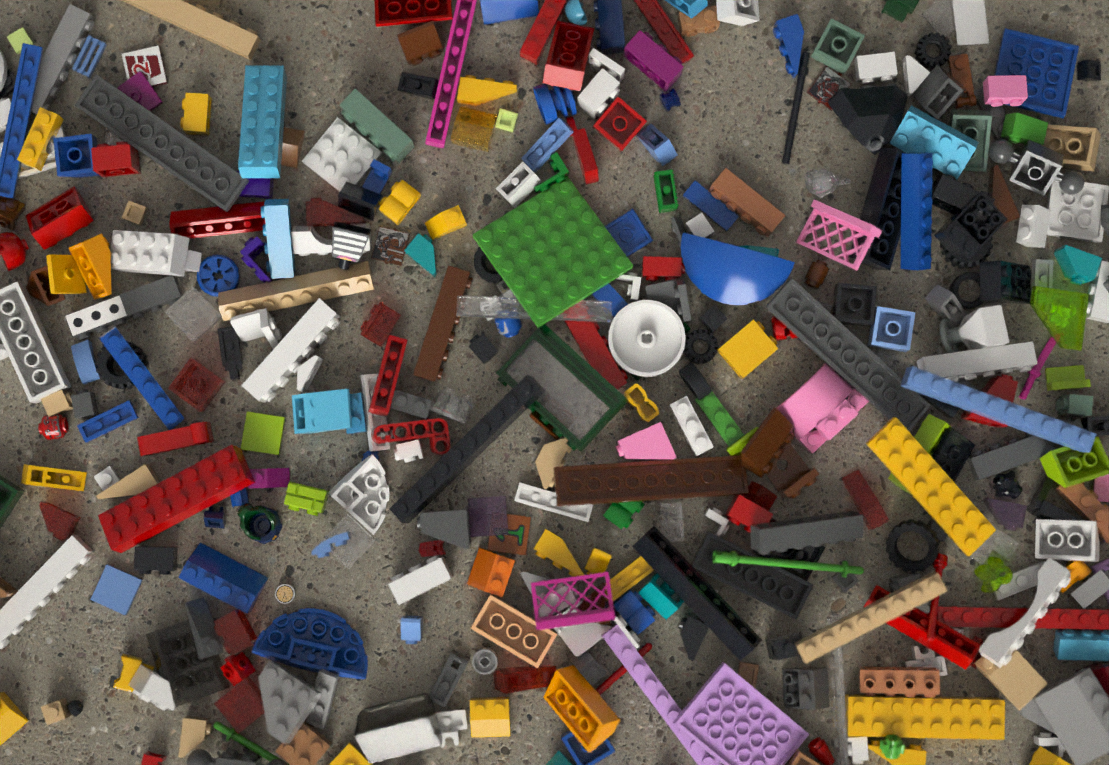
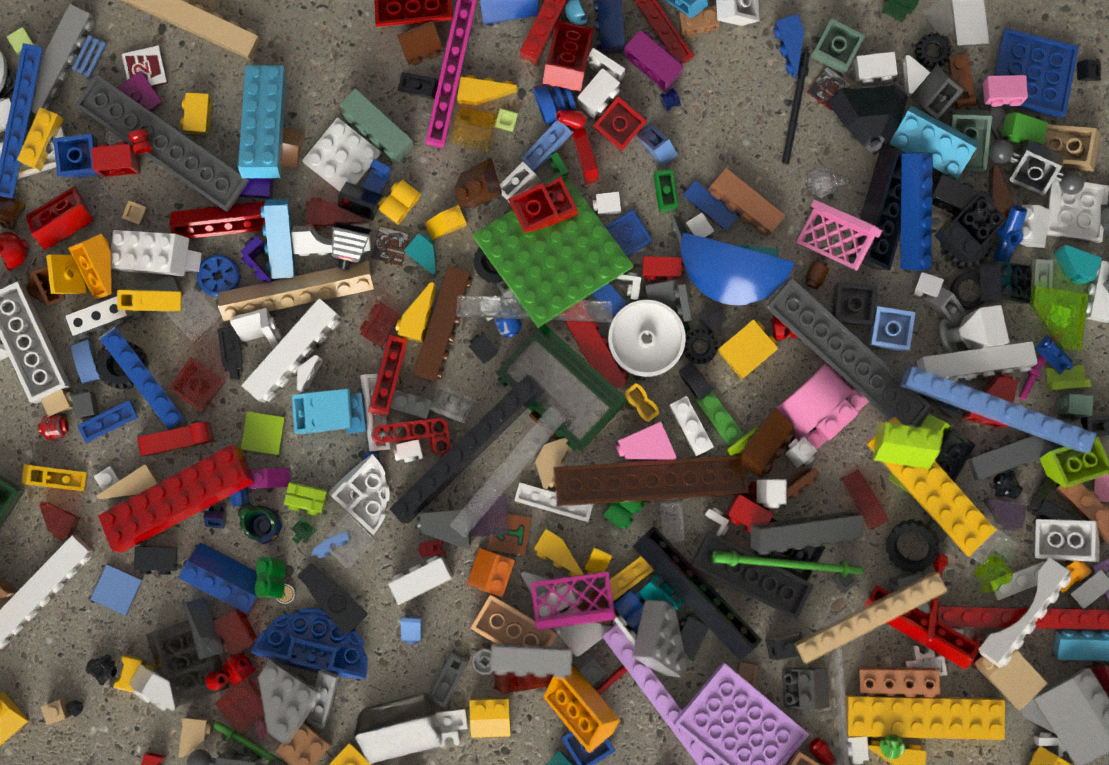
(102, 669): none -> black rock
(140, 141): none -> red wheel
(149, 300): none -> yellow slope
(212, 680): none -> red cone
(261, 729): none -> clear pink tile
(270, 577): none -> green brick
(303, 531): none -> clear green tile
(332, 599): none -> black piece
(416, 318): none -> yellow slope
(477, 185): none -> reddish brown slope
(507, 471): none -> clear plate
(531, 659): none -> light grey brick
(543, 205): none -> red slope
(572, 118): none -> red cone
(607, 204): none -> white brick
(660, 640): none -> light grey brick
(771, 493): none -> white brick
(800, 452): none -> white brick
(906, 445): none -> lime slope
(929, 285): none -> white panel
(1010, 233): none -> blue piece
(1054, 355): none -> blue hinge

